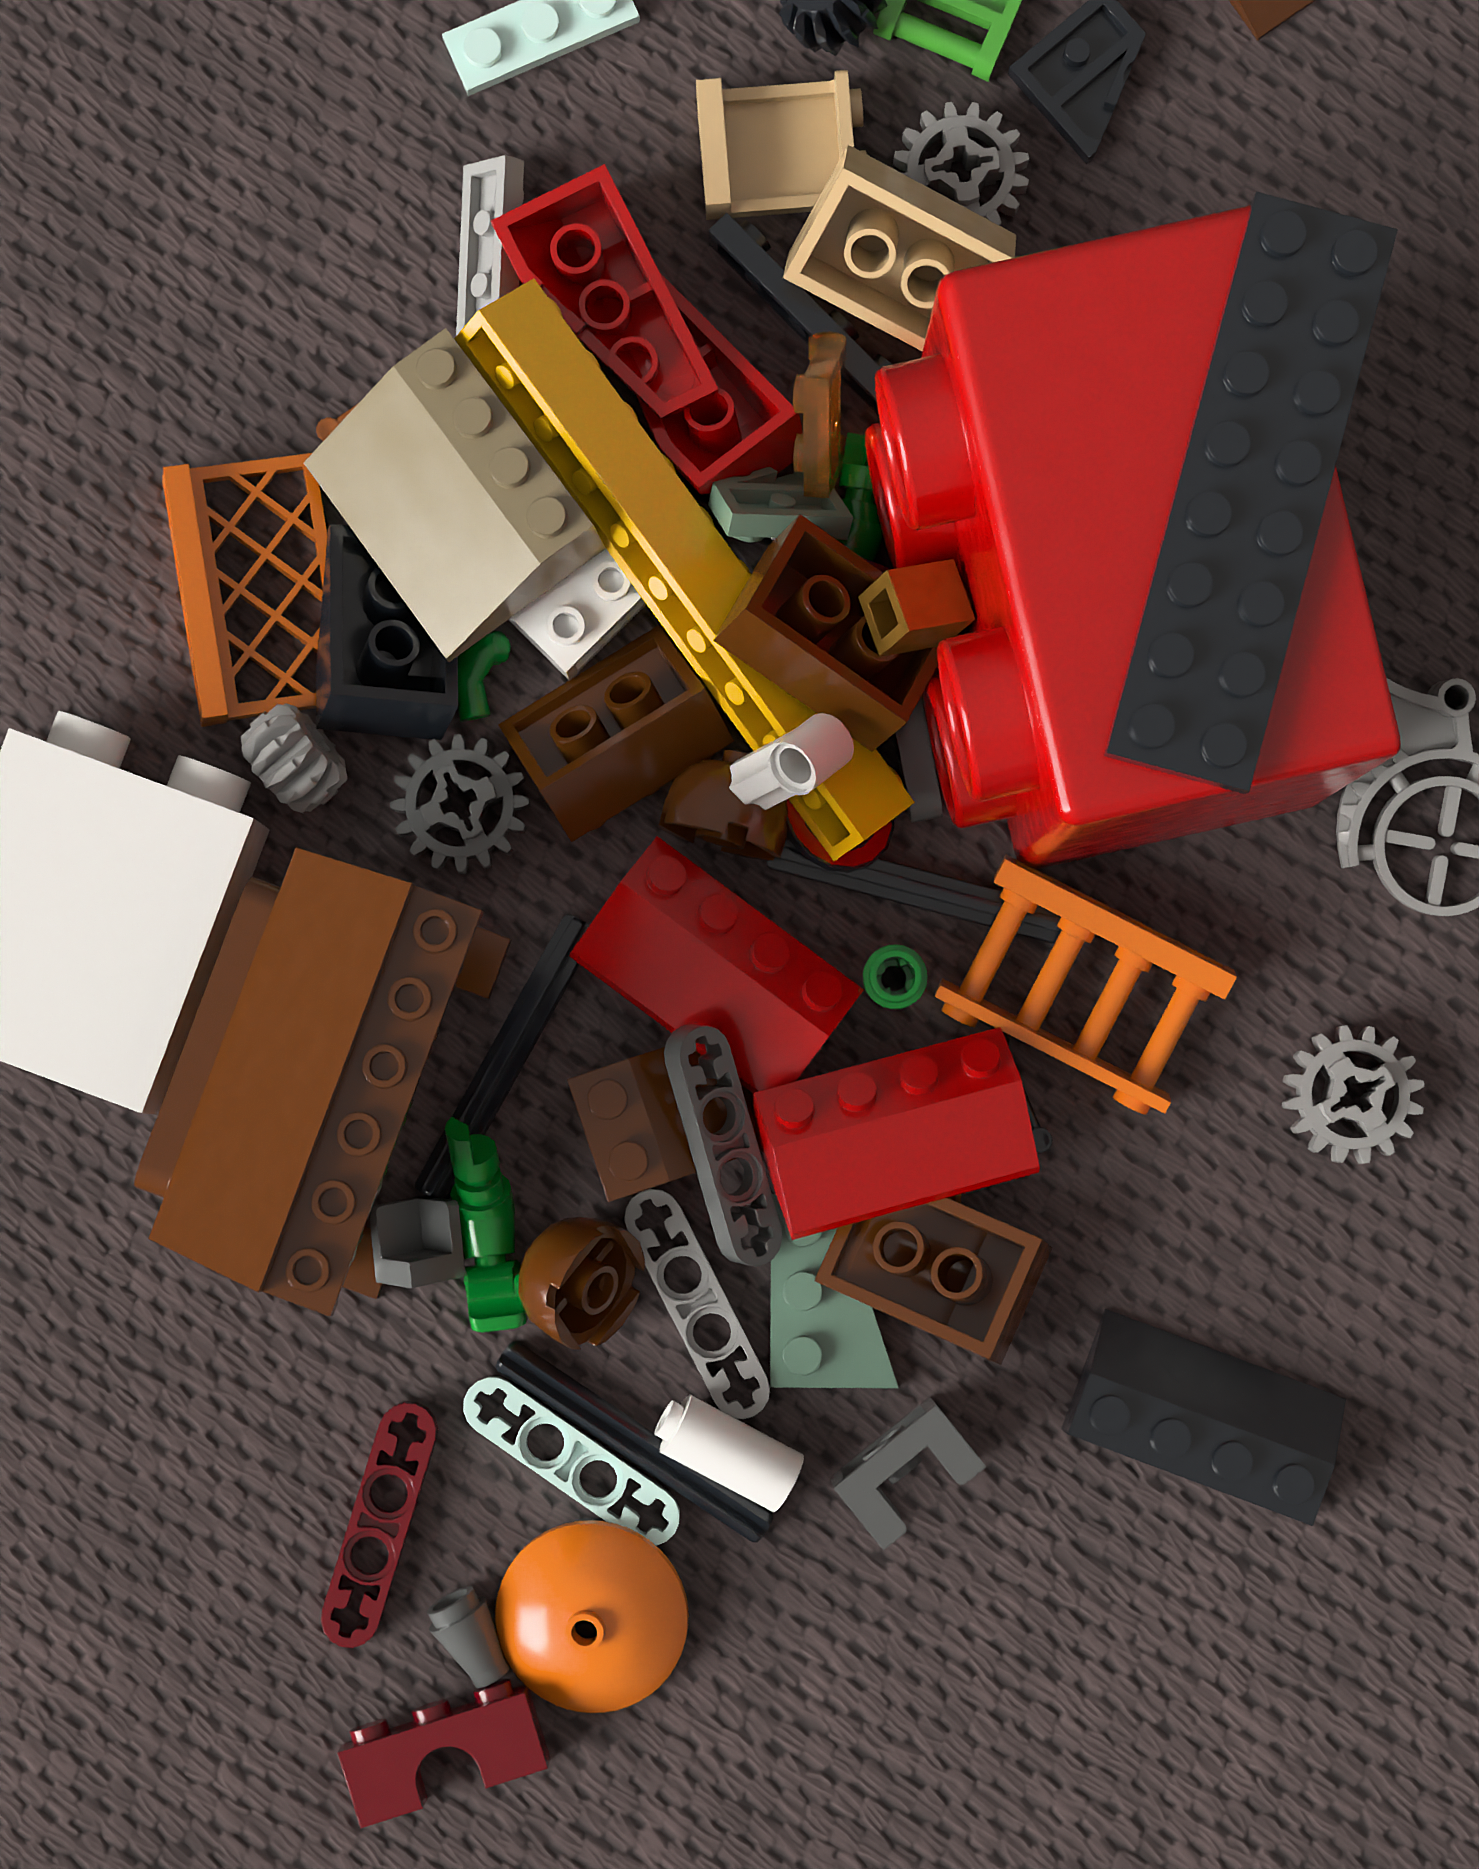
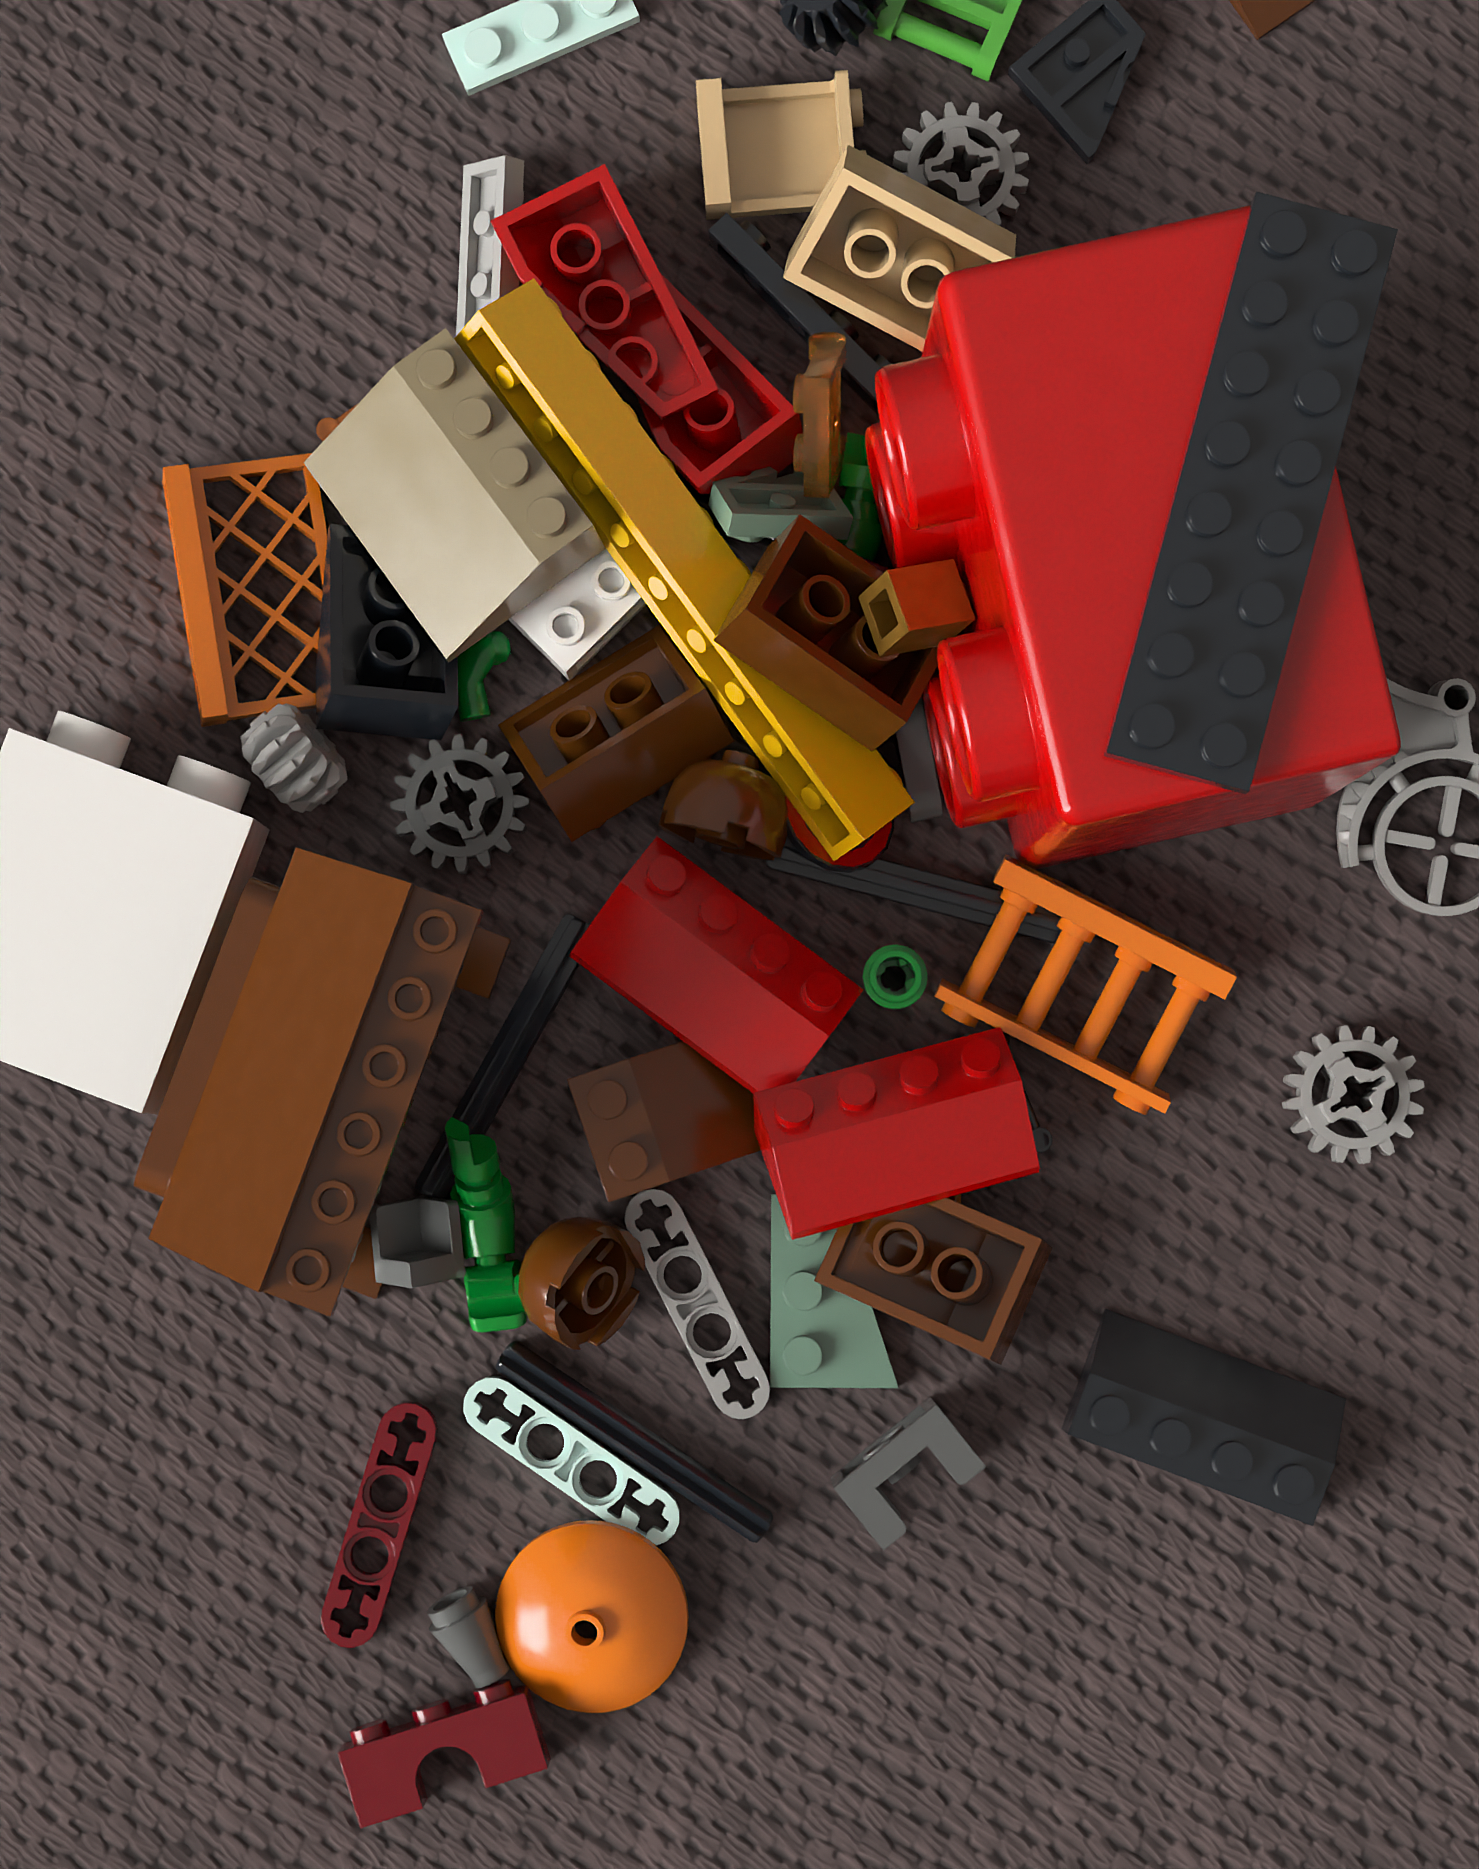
(729, 1452): white brick -> none
(733, 1140): dark grey beam -> none
(792, 762): white piece -> none

